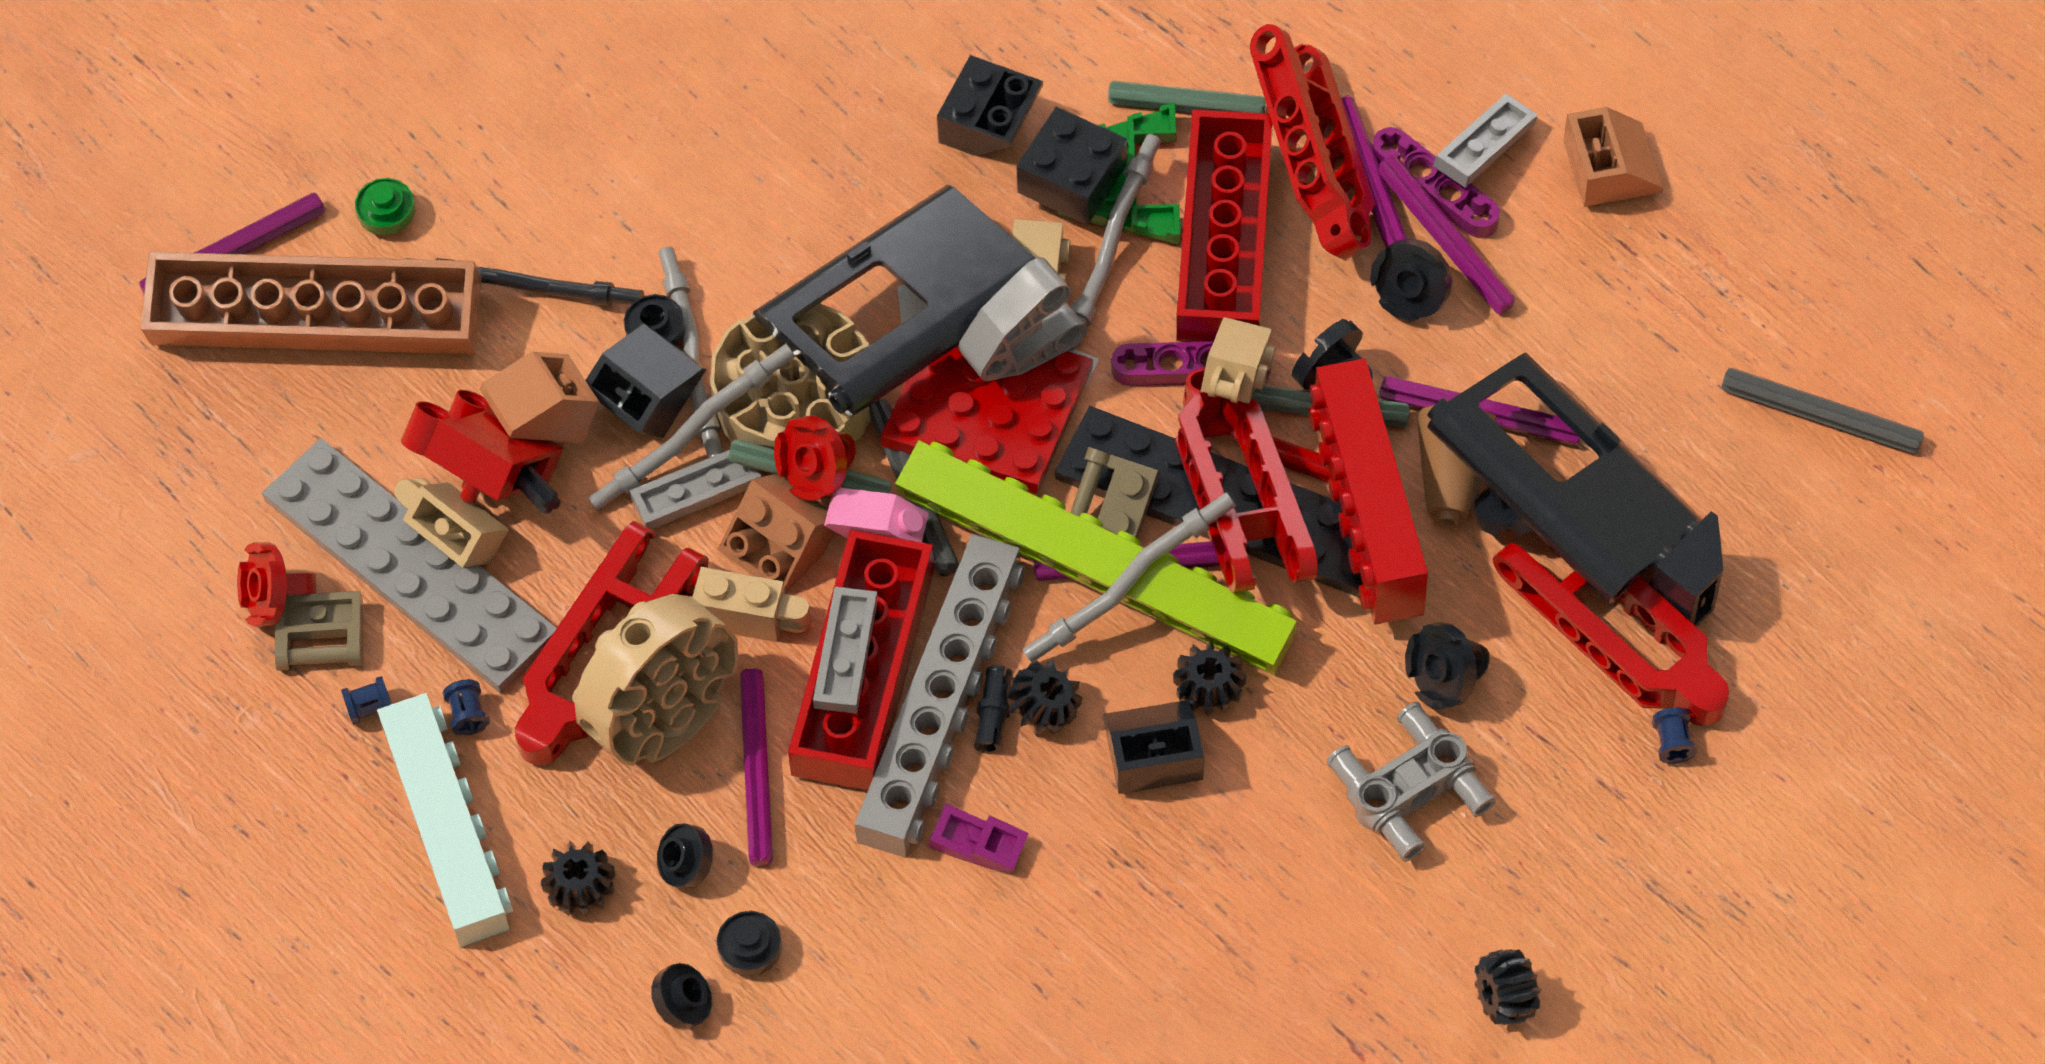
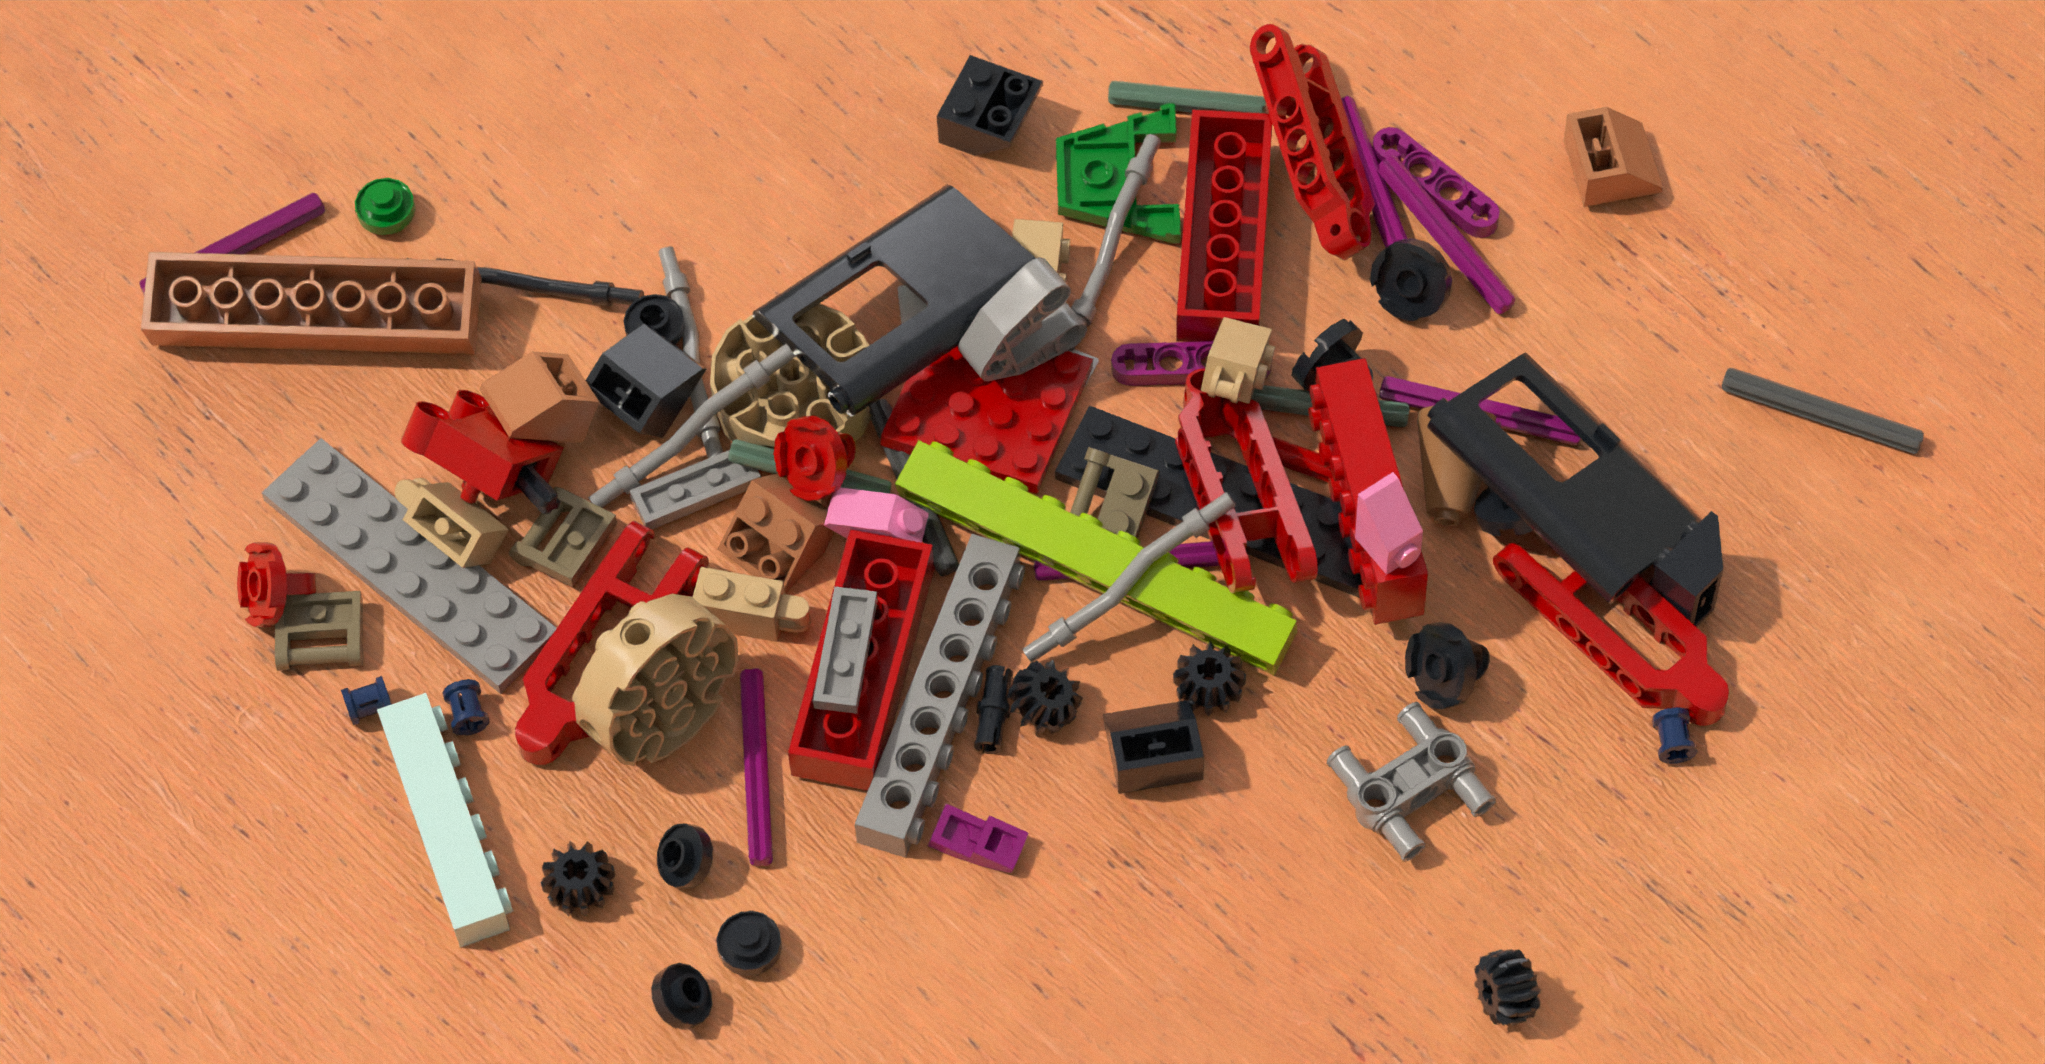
(572, 544): none -> dark tan plate
(1071, 165): black brick -> none
(1388, 525): none -> bright pink slope
(1485, 140): light grey plate -> none

